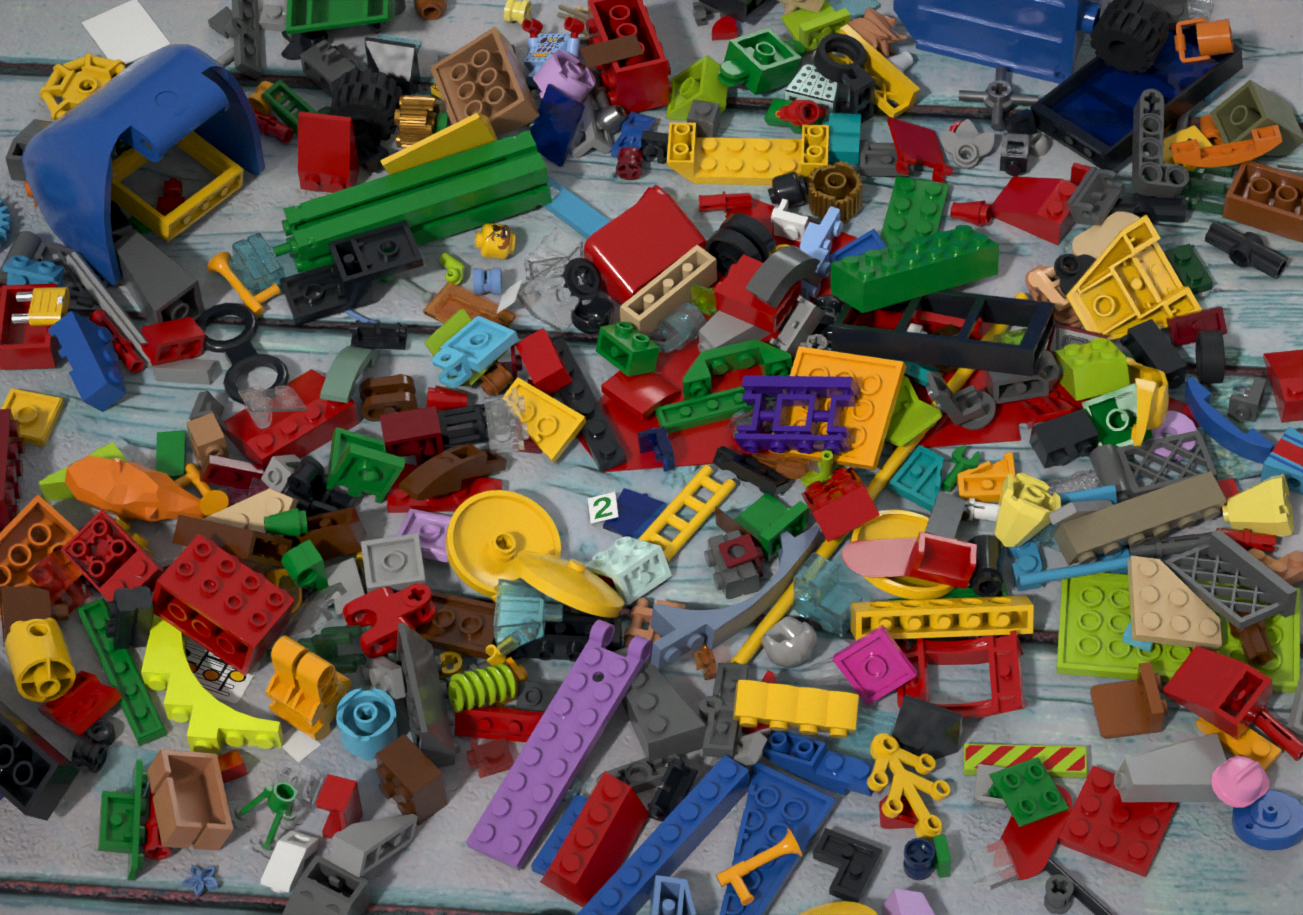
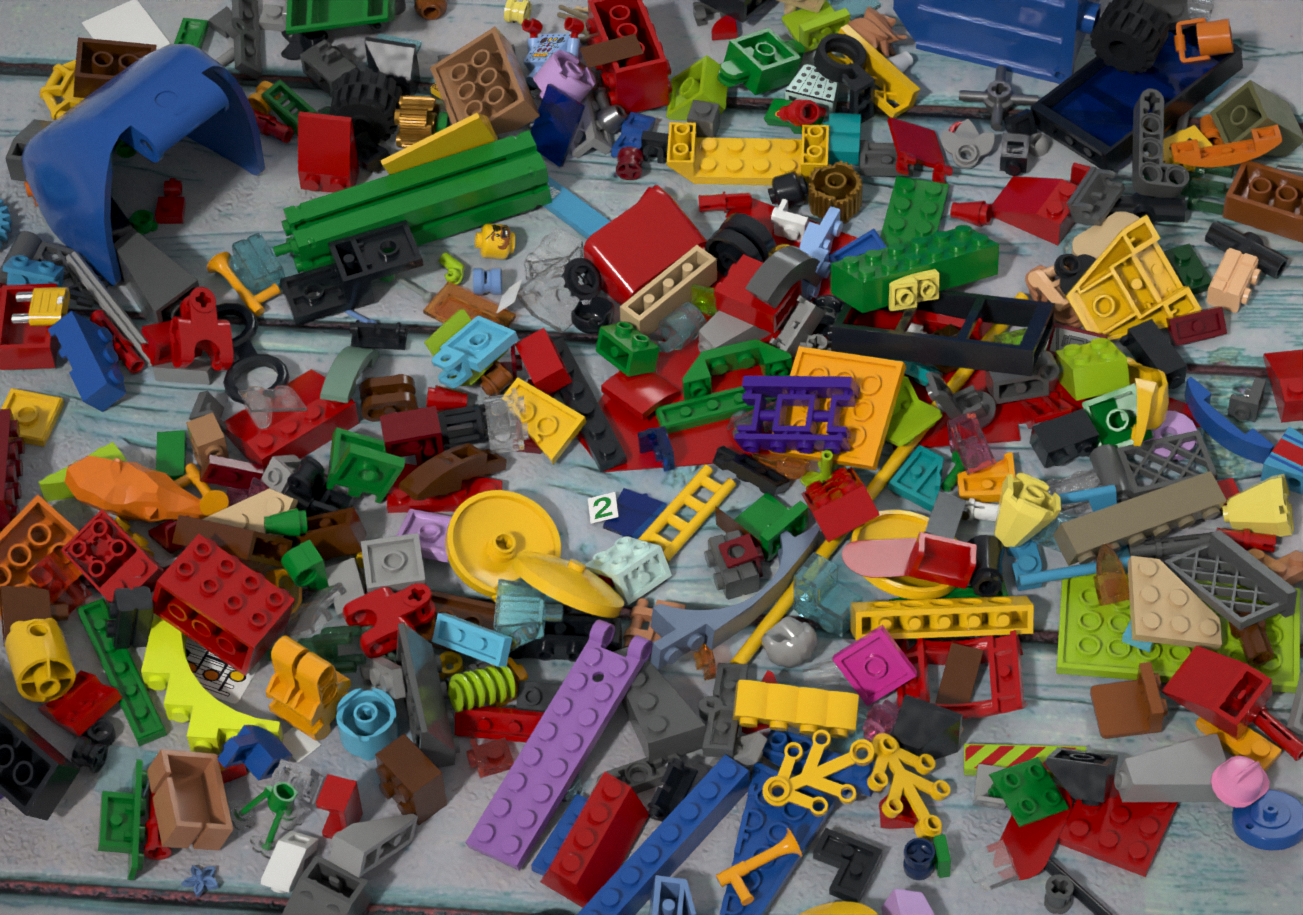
(102, 60): none -> reddish brown slope
(164, 534): none -> dark red bracket
(169, 226): yellow window -> none
(192, 32): none -> green plate
(201, 330): none -> red piece
(256, 749): none -> blue brick
(472, 639): none -> medium azure plate
(814, 775): none -> yellow plant
(880, 719): none -> clear pink piece
(913, 288): none -> light yellow slope
(959, 675): none -> reddish brown sticker
(970, 443): none -> clear pink slope
(1077, 509): light grey tile -> none
(1084, 773): none -> black slope
(1110, 577): none -> clear orange plate
(1210, 357): black tyre -> none
(1232, 280): none -> light nougat brick

